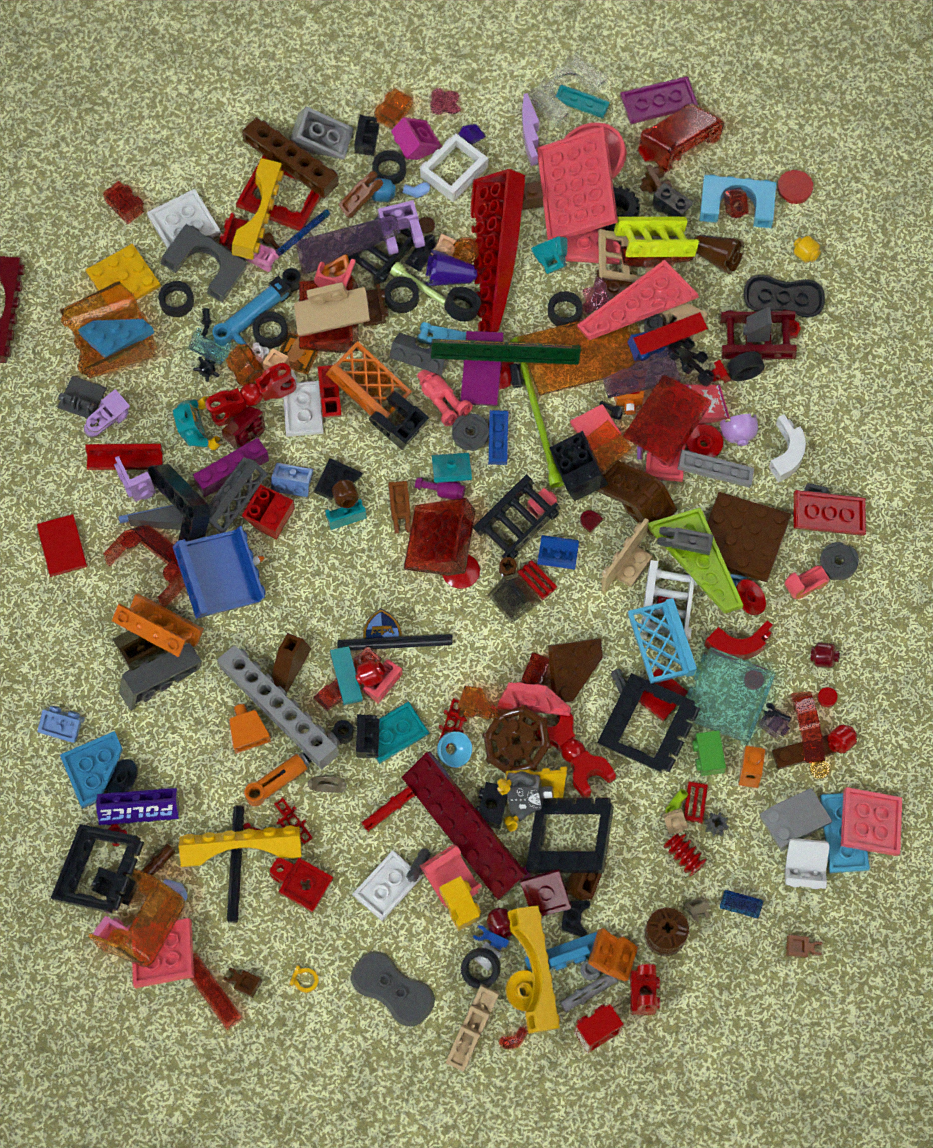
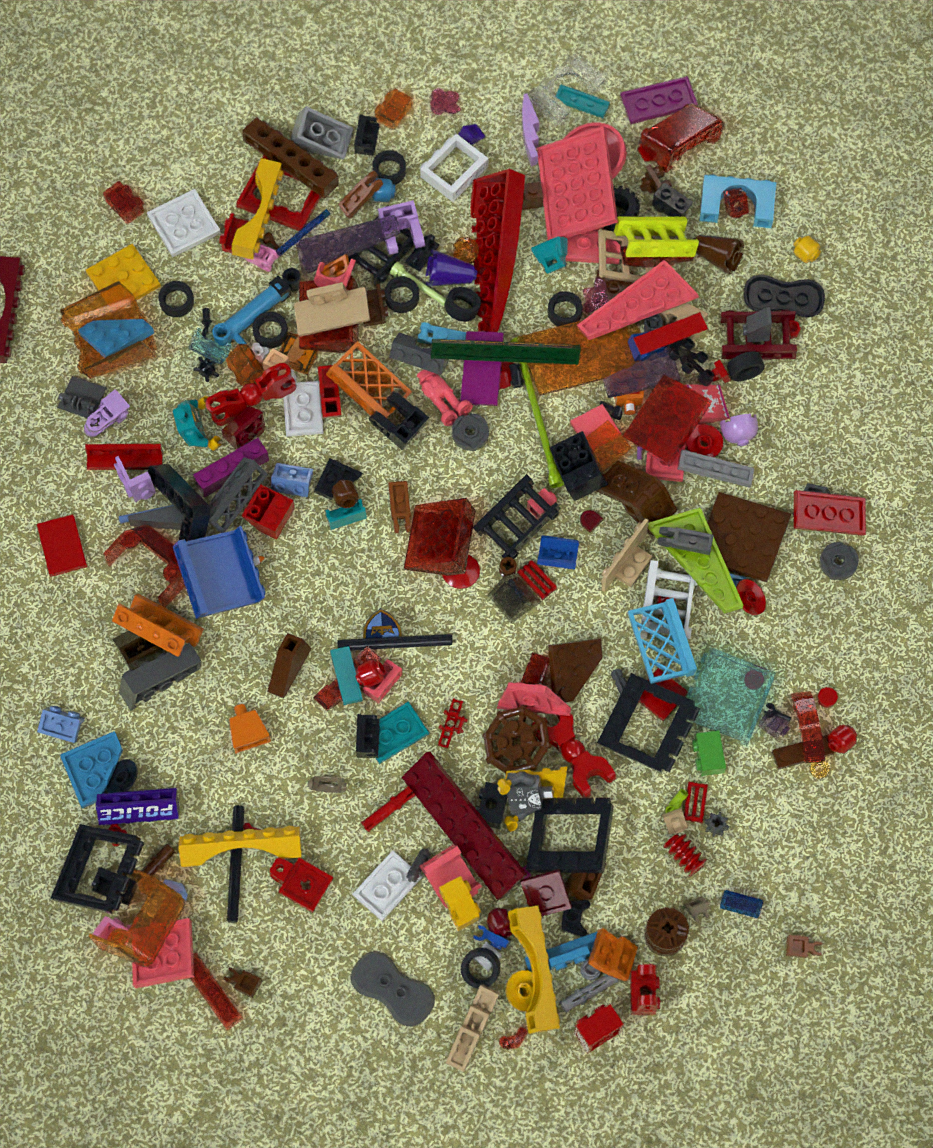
(192, 241): dark grey arch -> none
(285, 817): red piece -> none
(291, 768): orange piece -> none
(293, 981): yellow piece -> none
(321, 754): light grey brick -> none
(415, 138): dark pink slope -> none
(418, 191): light blue arm -> none
(427, 224): reddish brown piece -> none
(445, 244): light nougat tile -> none
(446, 490): magenta piece -> none
(451, 467): teal plate -> none
(462, 751): medium azure piece -> none
(478, 703): clear orange slope -> none
(498, 437): blue plate -> none
(740, 648): red arch -> none
(751, 764): orange torso -> none
(789, 462): white arch -> none
(795, 186): red tile -> none
(795, 818): light grey slope -> none
(806, 582): coral animal -> none
(806, 863): white bracket -> none
(824, 655): dark red head -> none
(840, 858): medium azure tile -> none
(871, 821): coral plate -> none

